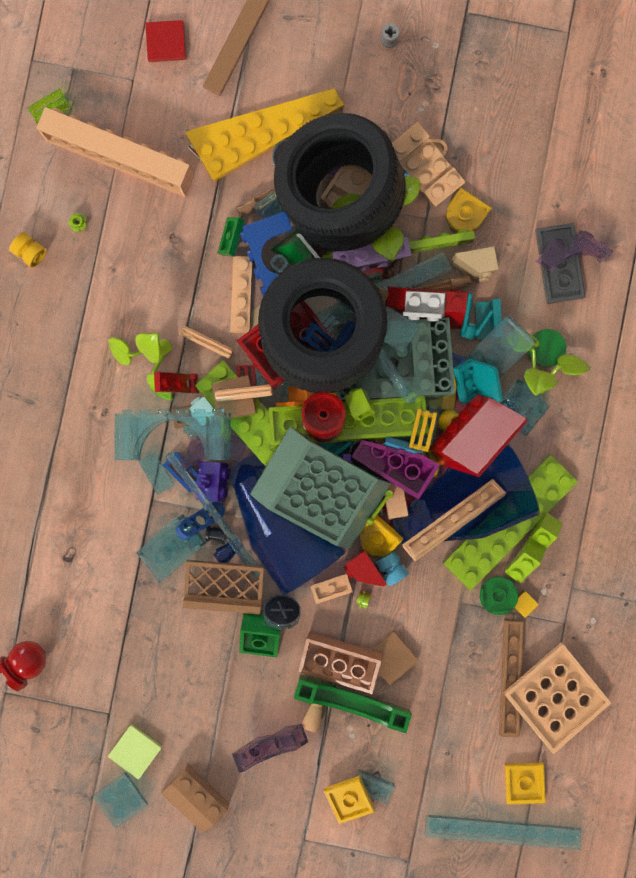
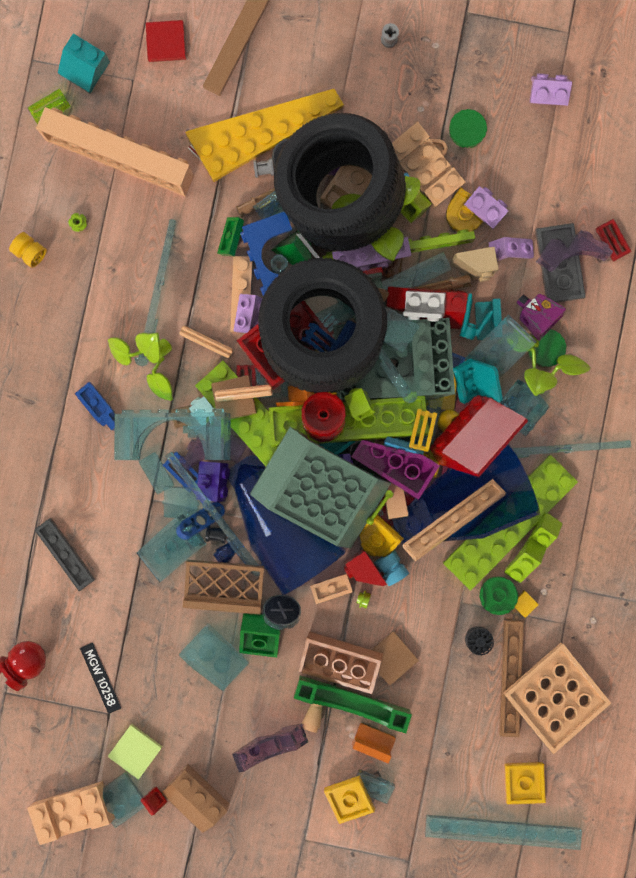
(64, 554): none -> dark grey tile
(69, 813): none -> light nougat piece
(82, 63): none -> teal slope
(96, 405): none -> blue hinge
(100, 678): none -> black sticker
(151, 322): none -> clear light blue bar
(153, 801): none -> red tile
(175, 383): red plate -> none
(179, 501): none -> clear light blue piece
(213, 657): none -> clear light blue slope
(247, 313): none -> lavender bracket
(263, 167): none -> light grey bush
(373, 742): none -> orange panel
(416, 208): none -> lime brick
(467, 128): none -> green tile
(479, 640): none -> black wheel
(486, 207): none -> lavender bracket
(513, 248): none -> lavender bracket
(525, 452): none -> clear light blue bar
(539, 314): none -> magenta torso
(550, 90): none -> lavender bracket
(603, 237): none -> red tile

